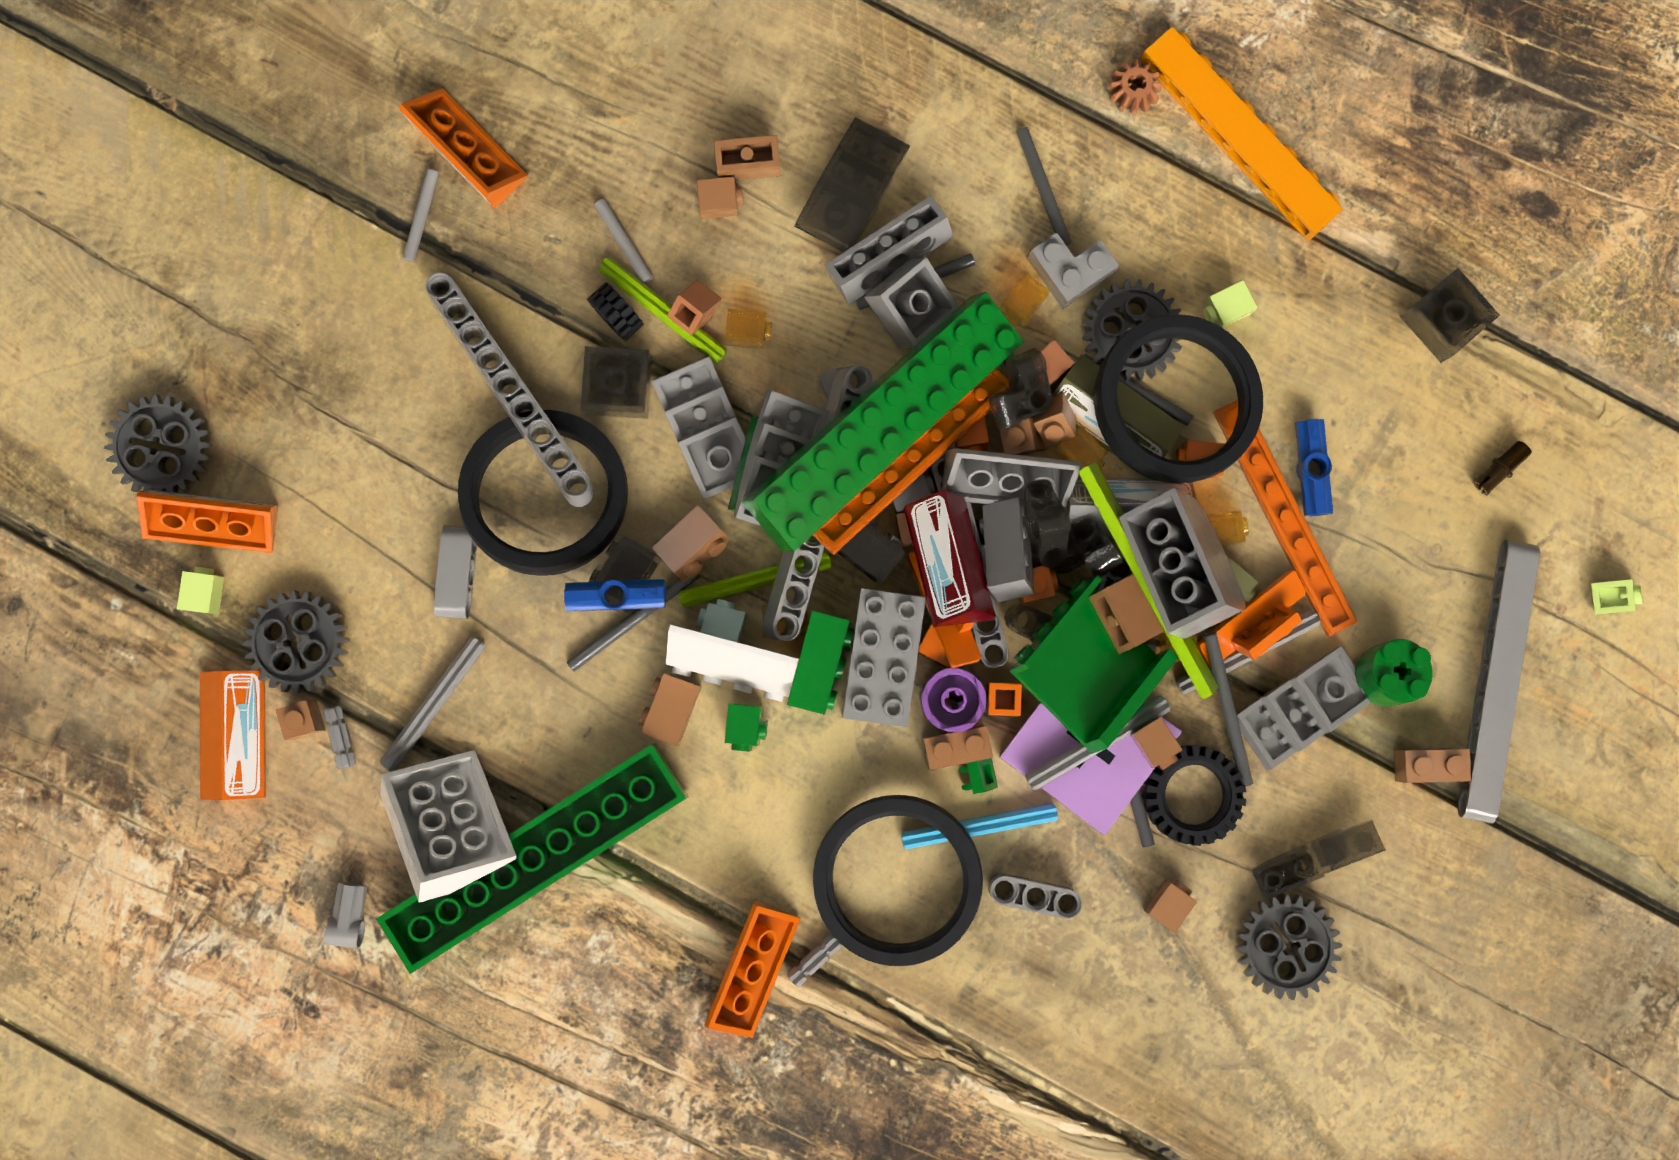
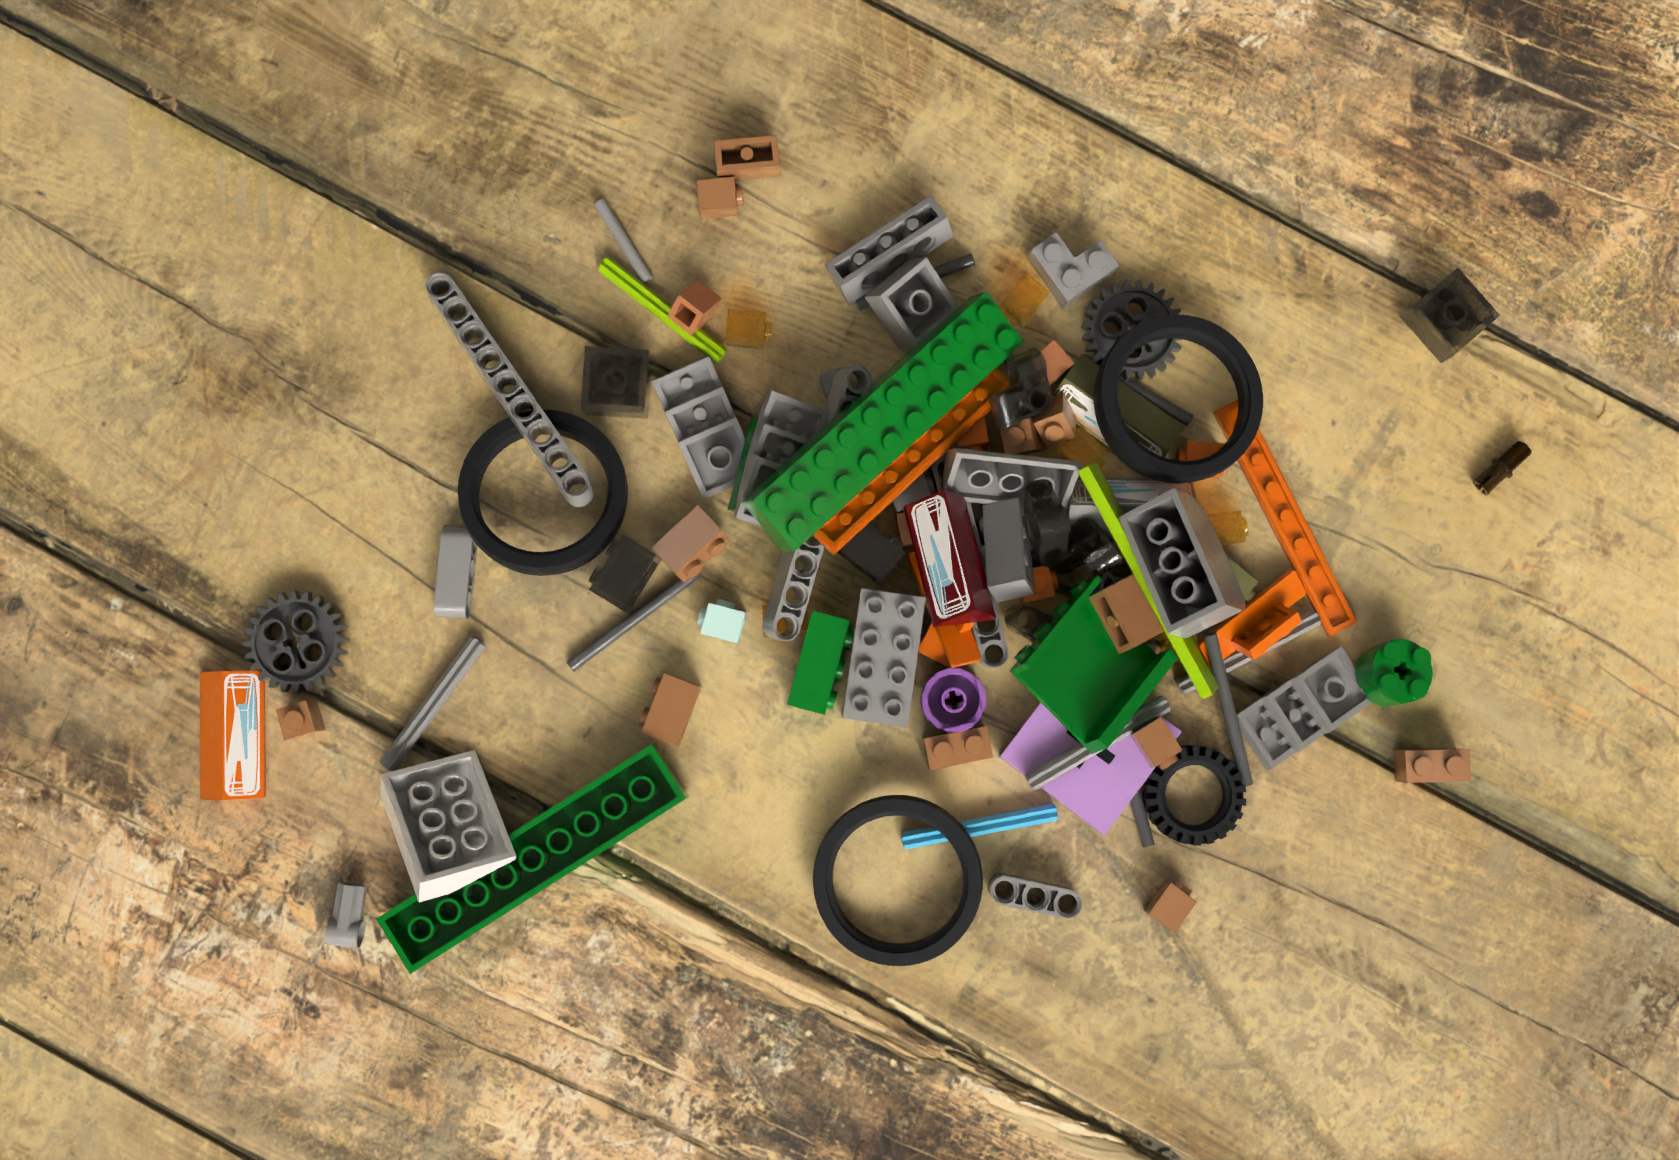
(165, 419): dark grey gear -> none
(200, 591): yellowish green brick -> none
(207, 520): orange slope -> none
(339, 737): light grey axle -> none
(420, 215): light grey bar -> none
(464, 145): orange slope -> none
(593, 595): blue piece -> none
(615, 311): black tyre -> none
(730, 661): white slope -> none
(740, 583): lime axle -> none
(745, 727): green brick -> none
(752, 970): orange slope -> none
(814, 960): light grey axle -> none
(852, 185): clear smoke slope -> none
(981, 776): green tile -> none
(1003, 699): orange brick -> none
(1043, 184): dark grey bar -> none
(1127, 78): nougat gear -> none
(1229, 305): yellowish green brick -> none
(1241, 134): light orange brick -> none
(1312, 446): blue piece -> none
(1312, 930): dark grey gear -> none
(1317, 858): clear smoke slope -> none
(1499, 680): light grey beam -> none
(1616, 596): yellowish green bracket -> none

